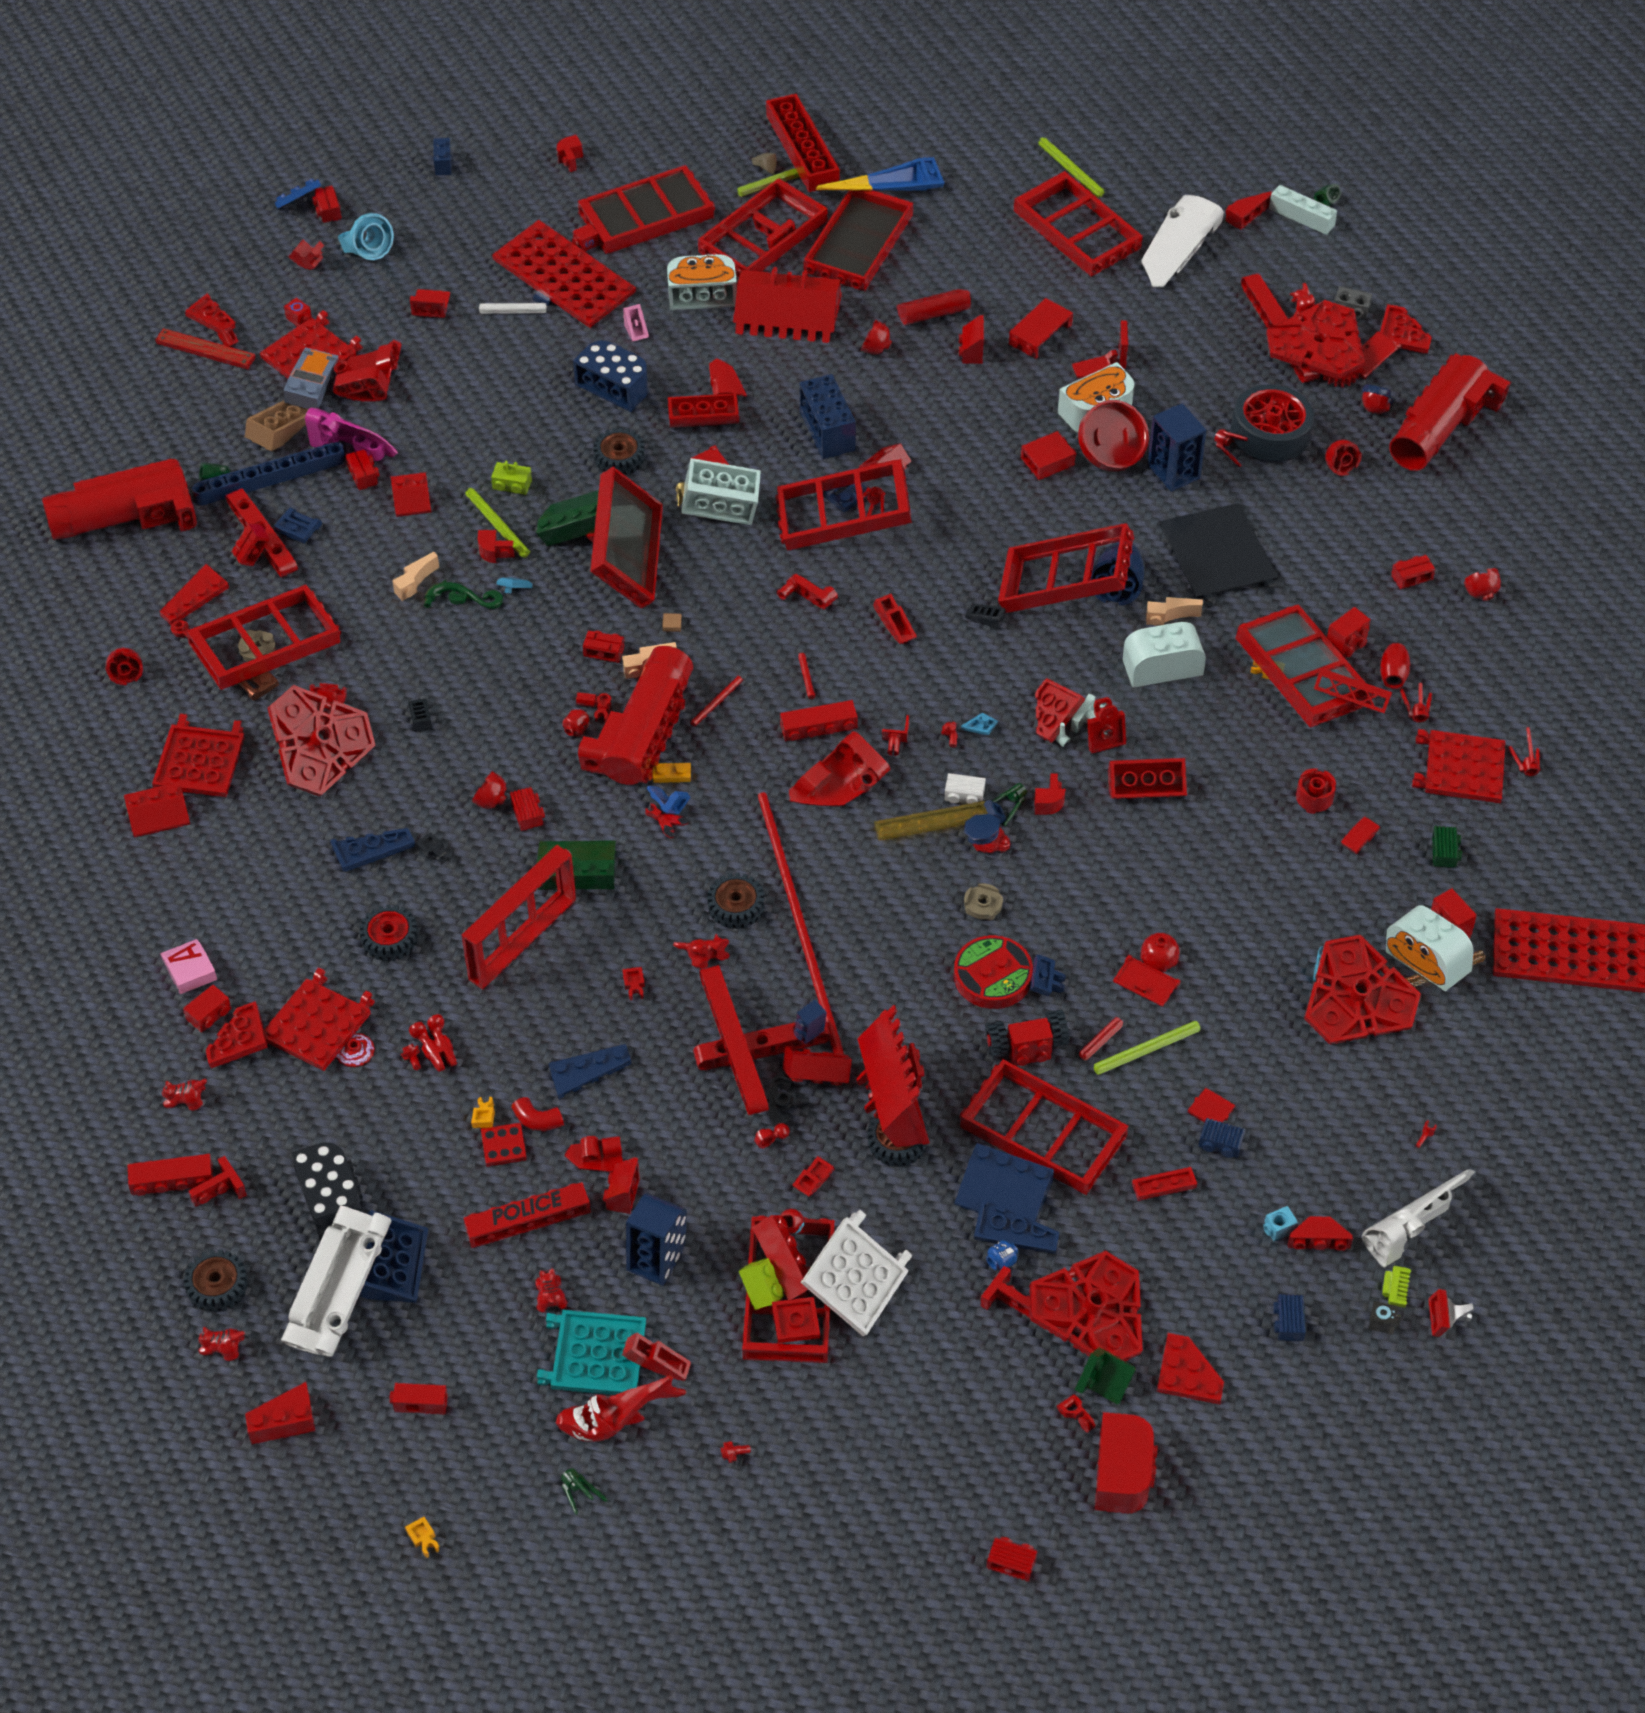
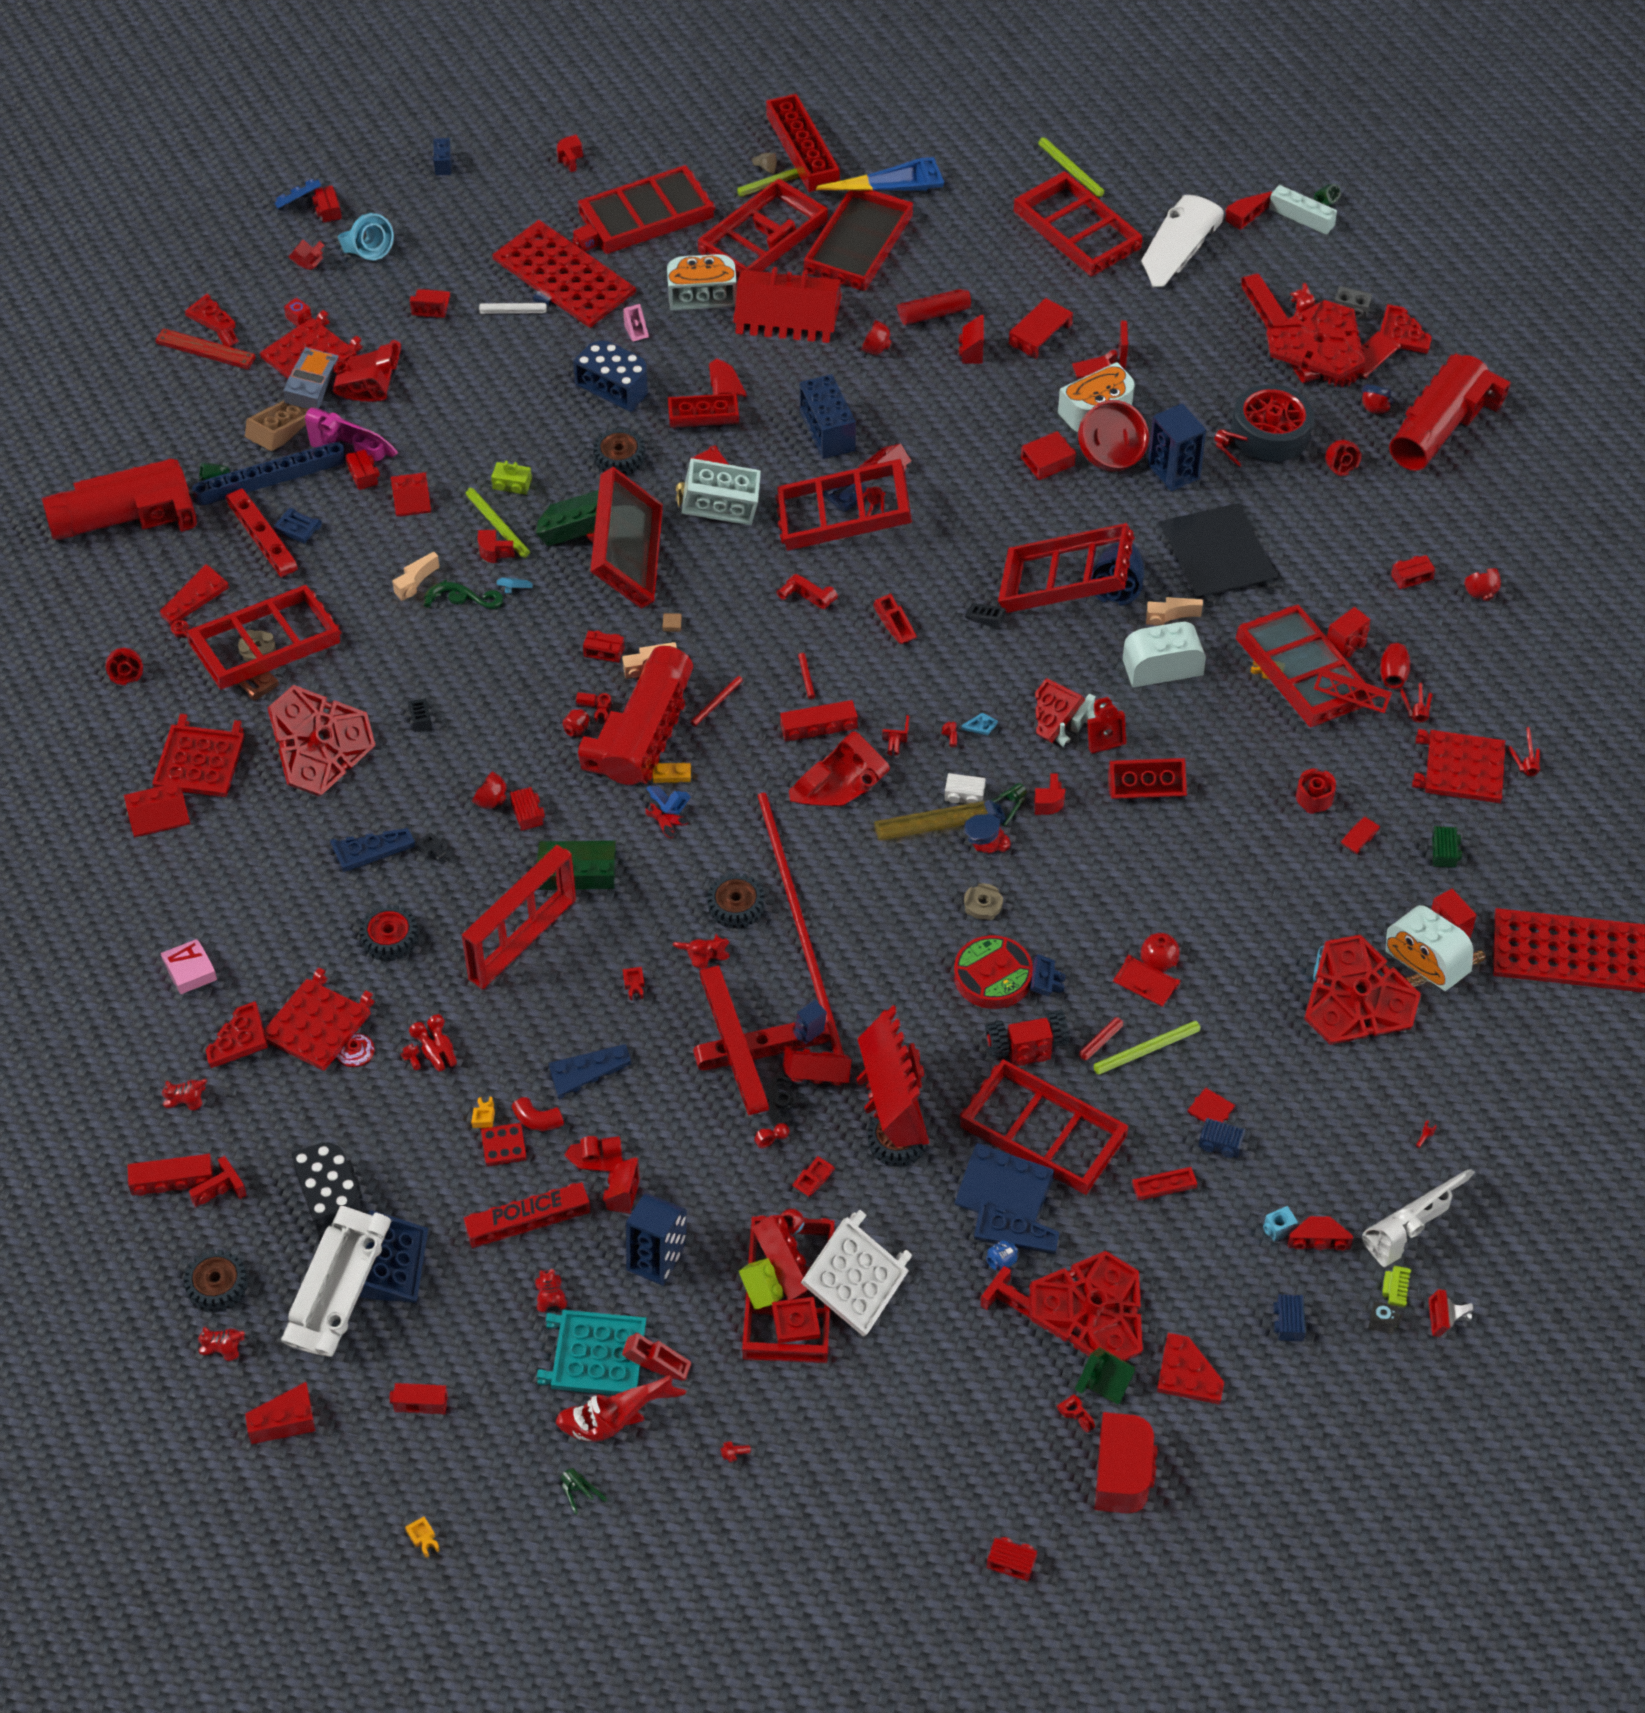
(207, 1008): red brick -> none
(250, 544): red brick -> none
(330, 691): red cylinder -> none

